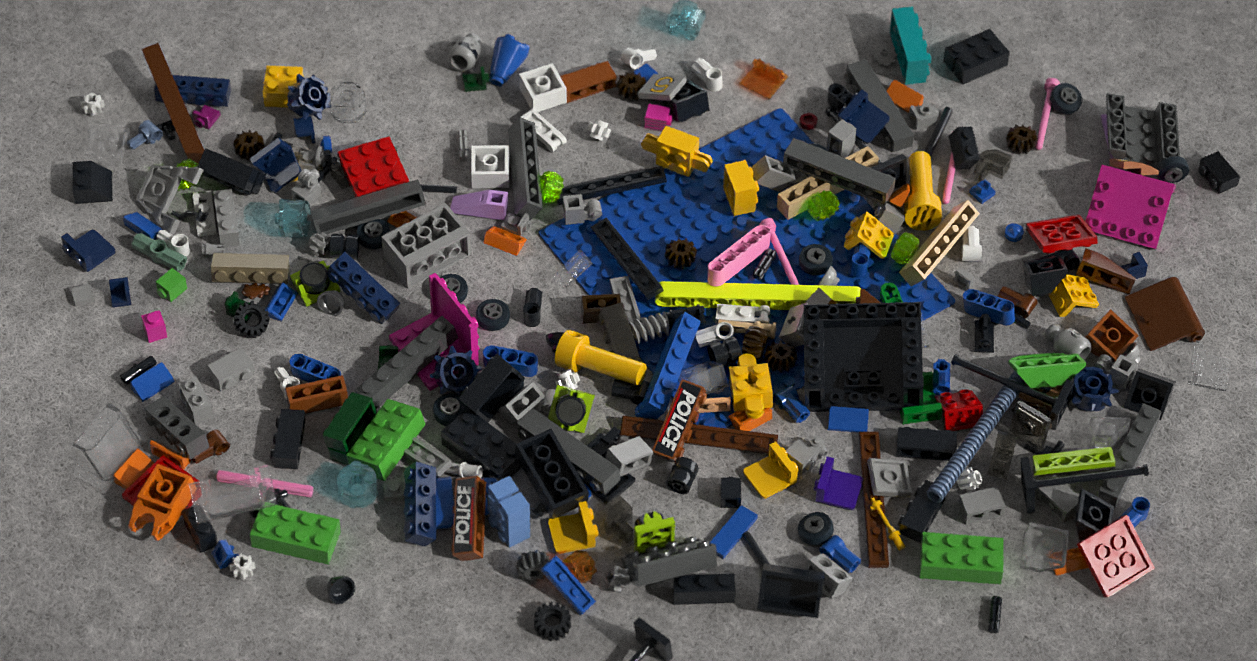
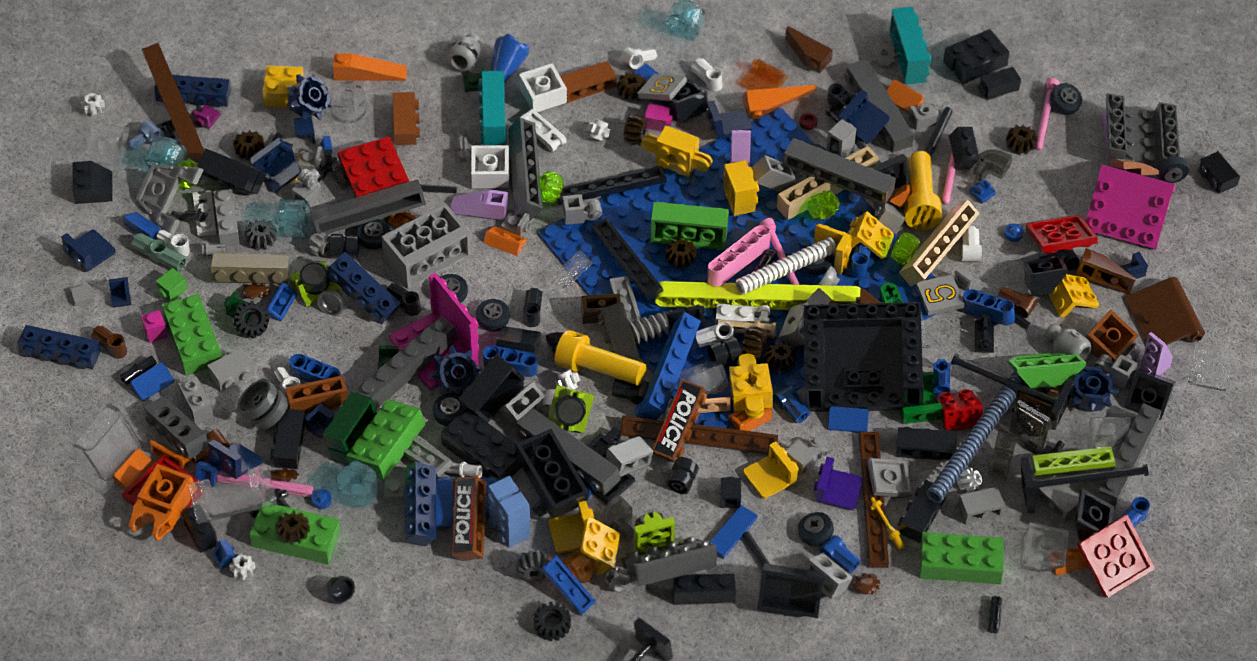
(59, 347): none -> dark blue brick
(110, 341): none -> reddish brown piece
(165, 152): none -> clear light blue brick
(191, 333): none -> bright green brick
(207, 471): none -> blue tile
(234, 459): none -> dark blue bracket
(260, 234): none -> dark grey gear
(262, 404): none -> dark grey wheel
(284, 475): none -> reddish brown piece
(292, 527): none -> dark brown gear
(319, 420): none -> dark blue panel
(321, 499): none -> blue tile
(362, 68): none -> orange slope
(405, 118): none -> dark orange brick
(408, 299): none -> black piece
(492, 108): none -> teal brick
(518, 338): none -> black tile
(600, 544): none -> yellow bracket
(635, 129): none -> dark brown gear
(699, 224): none -> bright green brick
(726, 122): none -> dark blue bracket
(740, 146): none -> lavender slope
(767, 100): none -> orange slope
(786, 265): none -> white piece
(811, 52): none -> reddish brown slope
(843, 244): none -> yellow bracket
(866, 584): none -> reddish brown piece
(940, 295): none -> light grey tile
(999, 83): none -> black brick
(1156, 356): none -> lavender slope

